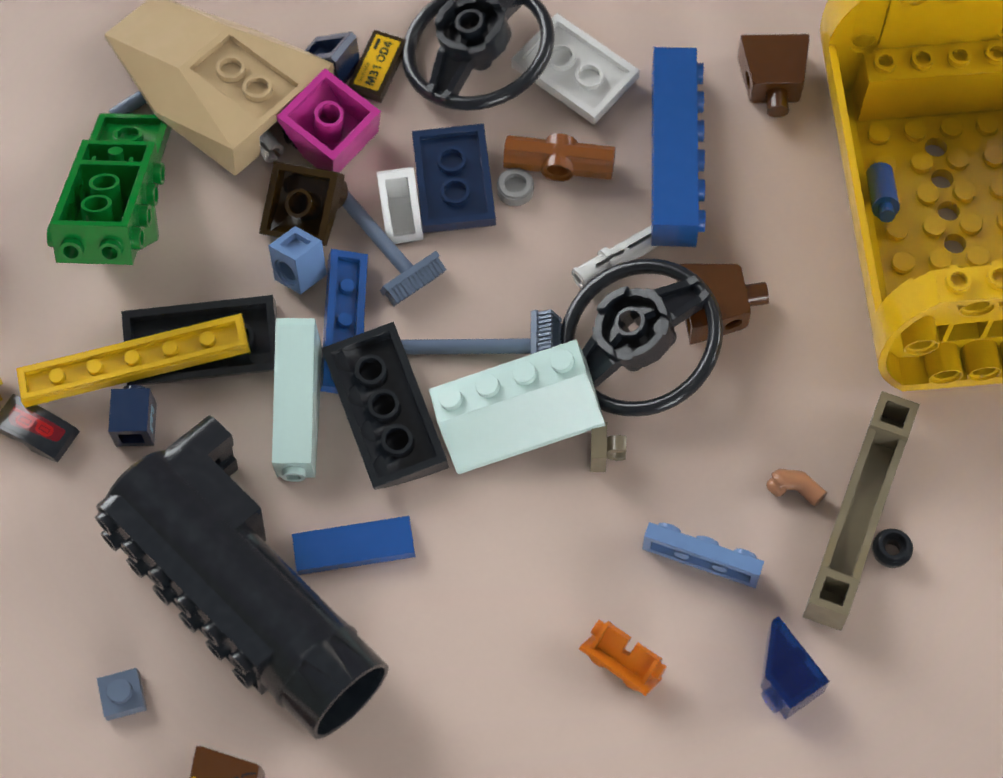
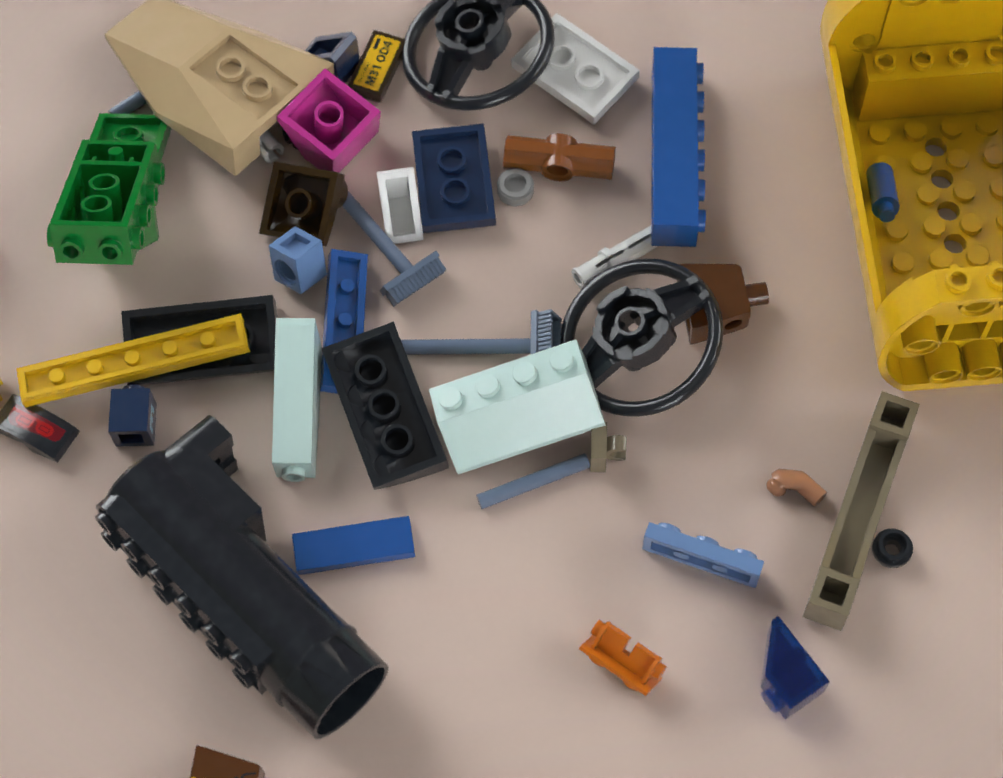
(121, 694): sand blue plate -> none
(533, 481): none -> sand blue bar
(774, 69): reddish brown torso -> none

